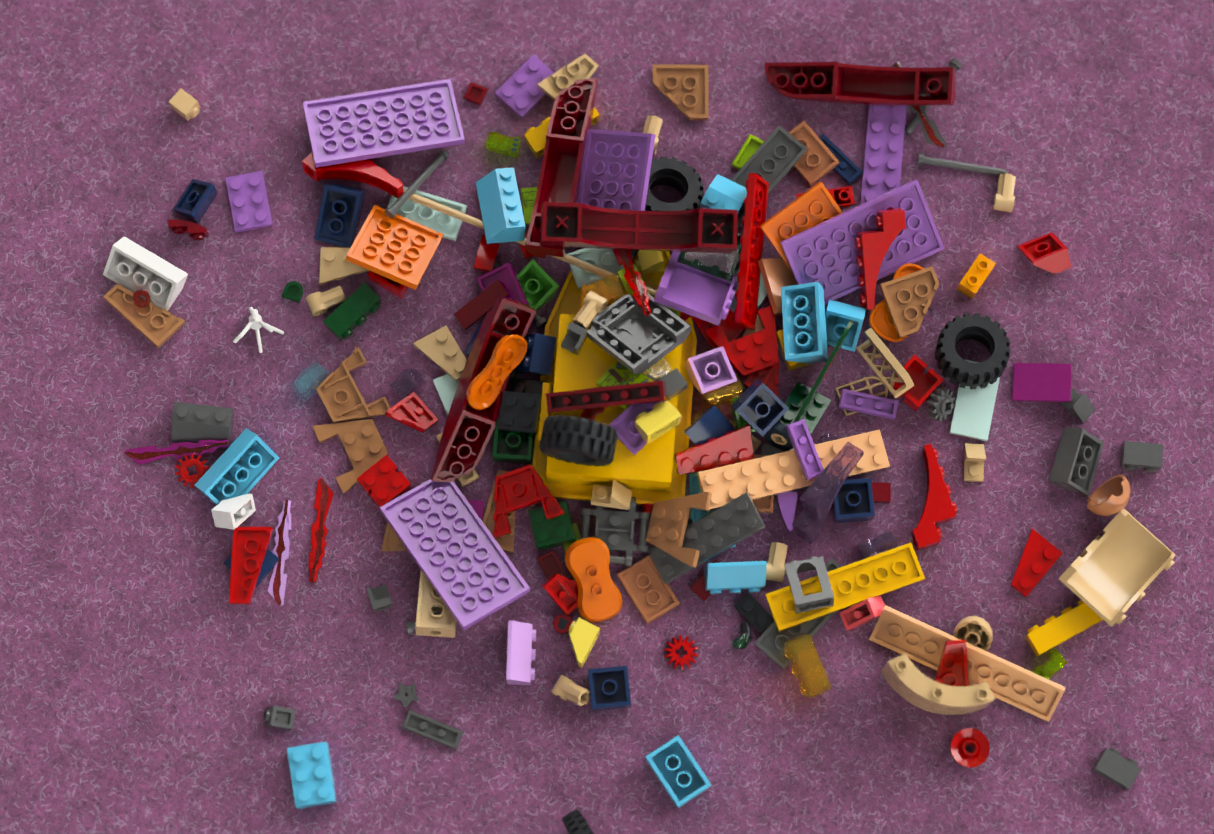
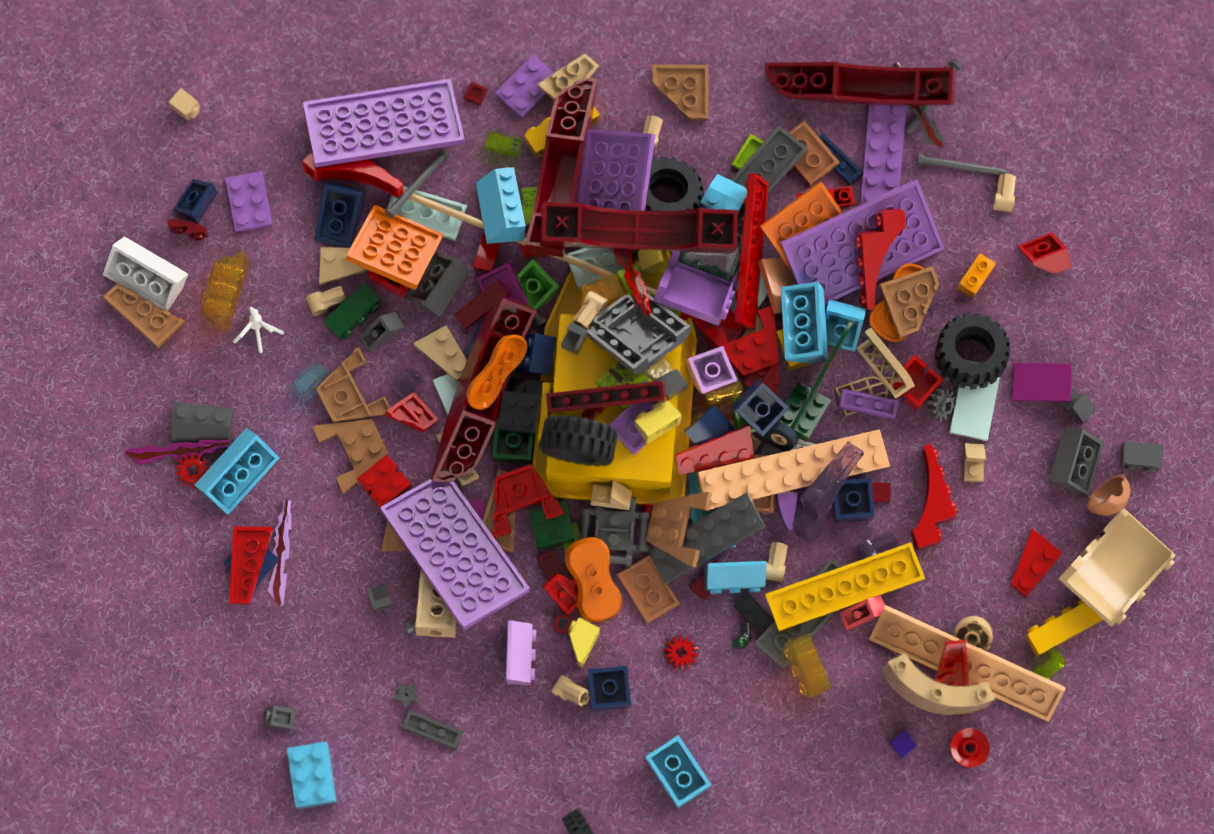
(142, 292): clear red axle -> none
(224, 290): none -> clear yellow windscreen
(233, 511): white slope -> none
(293, 291): dark green tile -> none
(319, 531): red sword -> none
(381, 331): none -> dark grey slope
(438, 284): none -> dark grey slope
(804, 449): medium lavender tile -> none
(813, 601): panel -> none
(902, 744): none -> dark purple tile
(1117, 769): dark grey brick -> none

